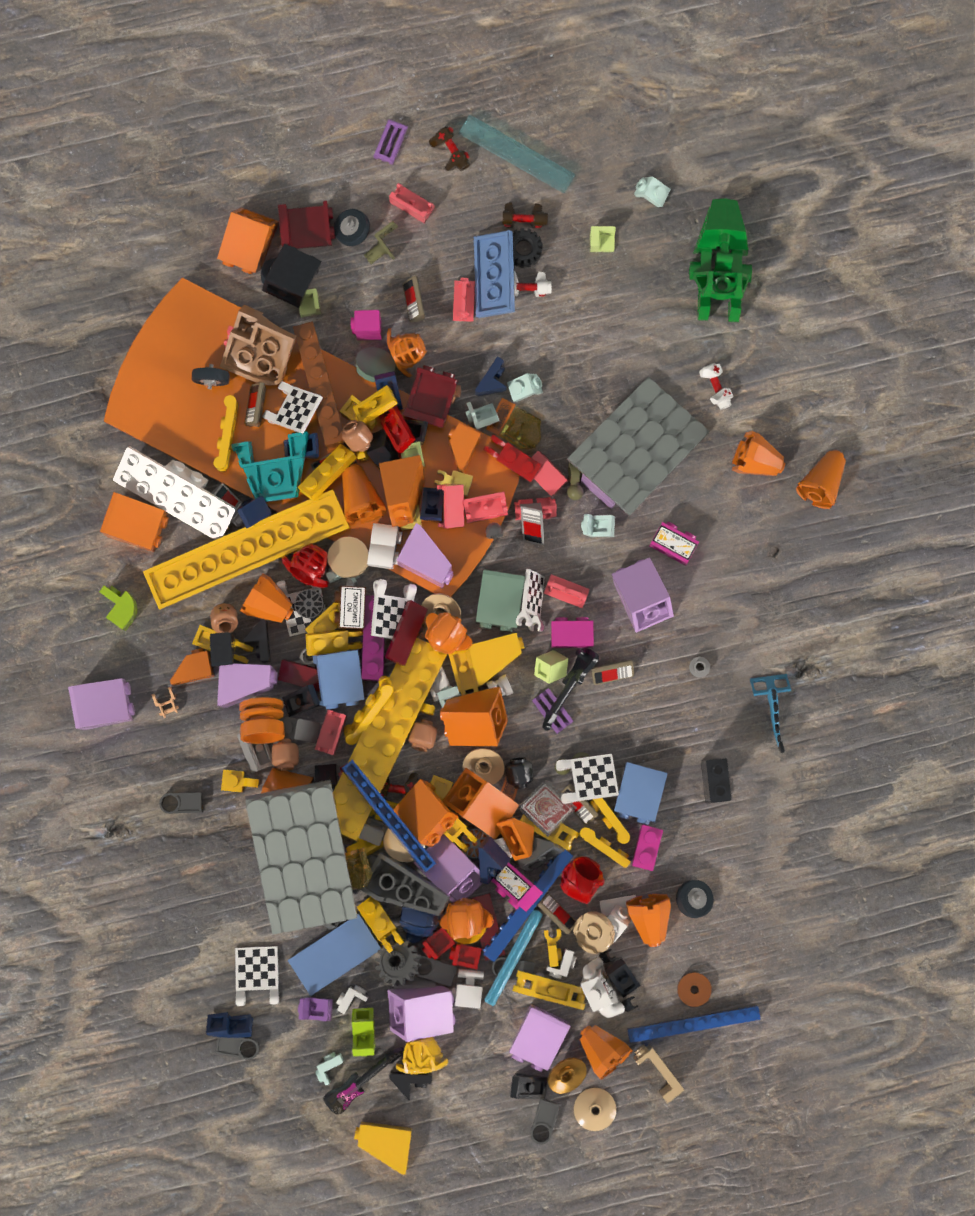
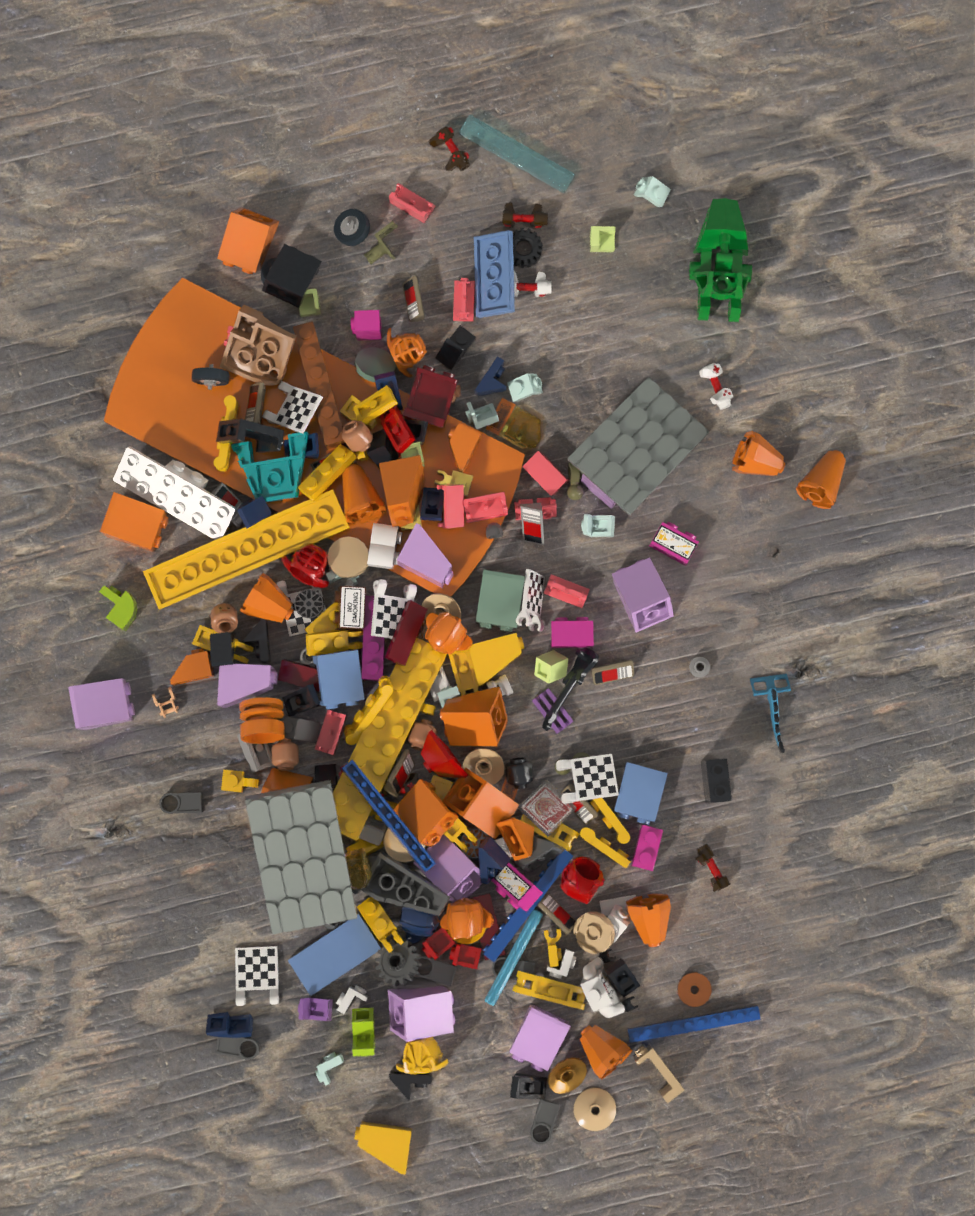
(268, 438): none -> black panel
(306, 226): dark red panel -> none
(341, 1097): black piece -> none
(384, 157): medium lavender tile -> none
(400, 774): none -> slope
(440, 758): none -> red slope
(455, 347): none -> black slope
(468, 994): white brick -> none
(514, 459): red hinge -> none
(694, 899): black wheel -> none
(705, 858): none -> dark brown piece

